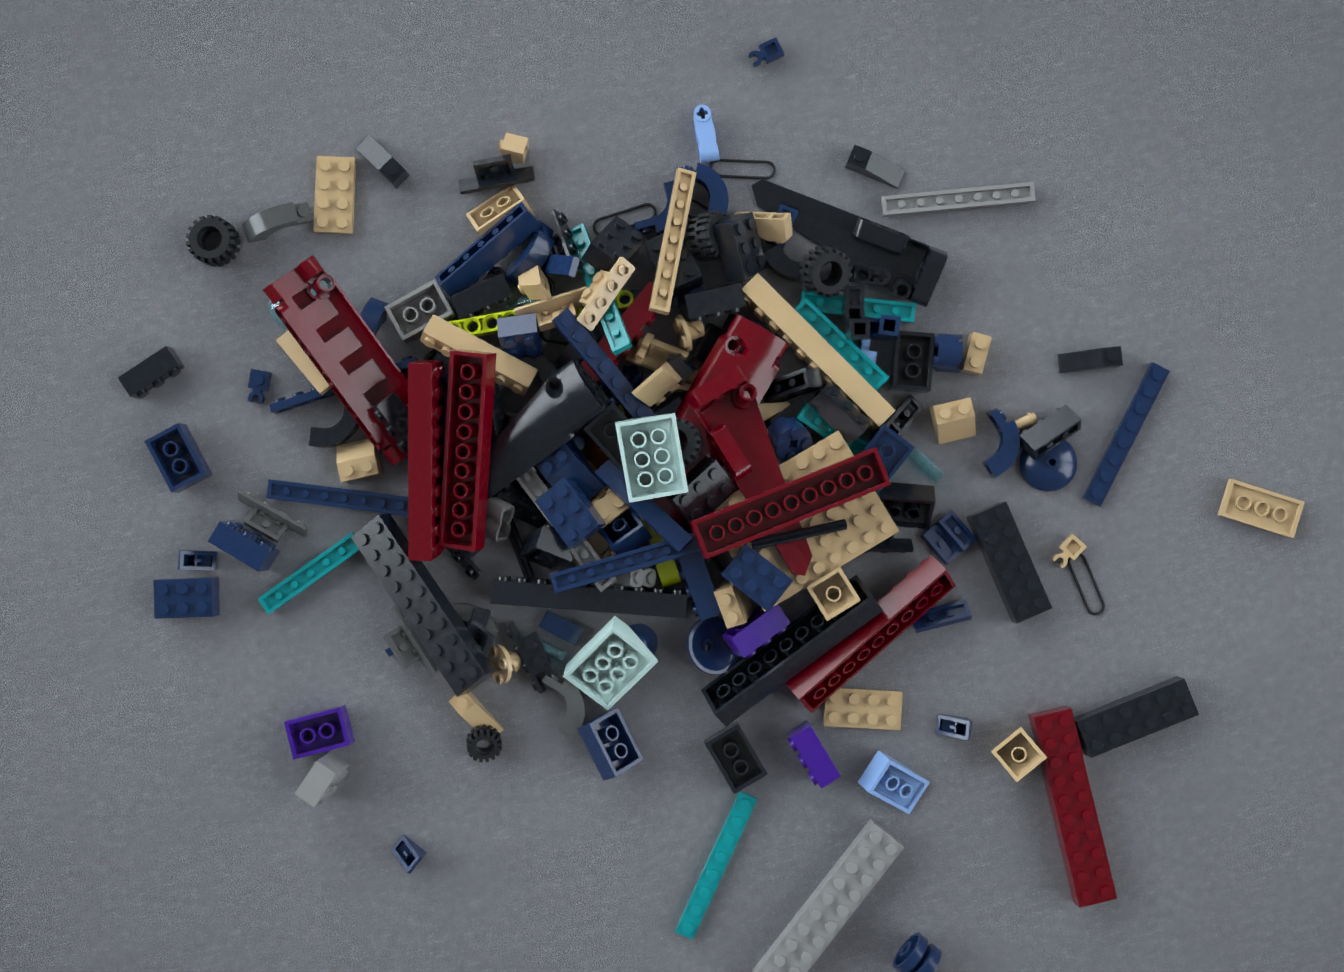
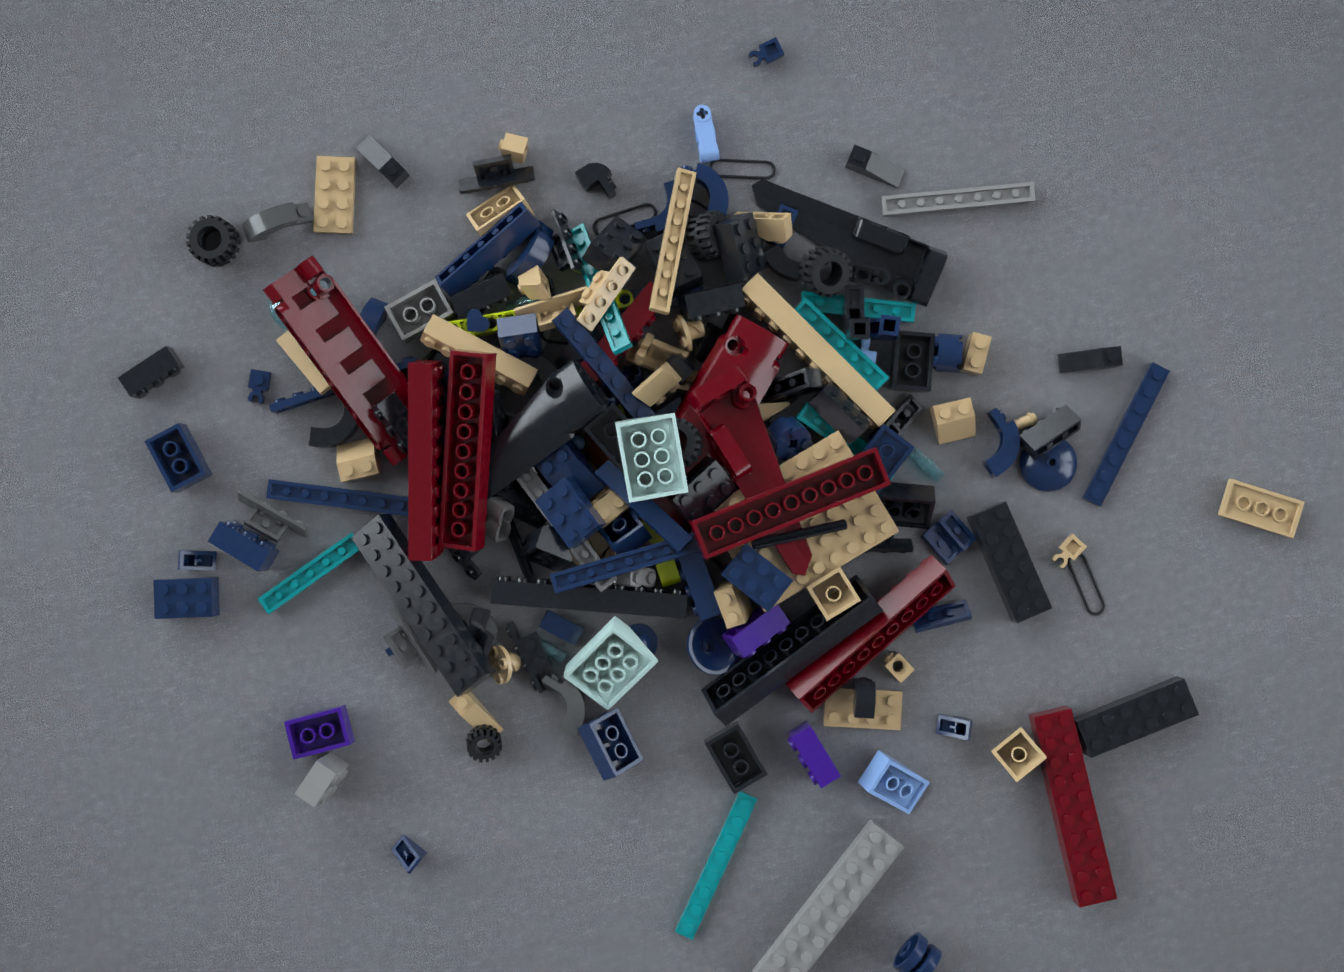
(477, 322): none -> dark blue tile
(560, 265): dark blue tile -> none
(595, 174): none -> black brick
(864, 697): none -> black brick
(905, 670): none -> tan brick

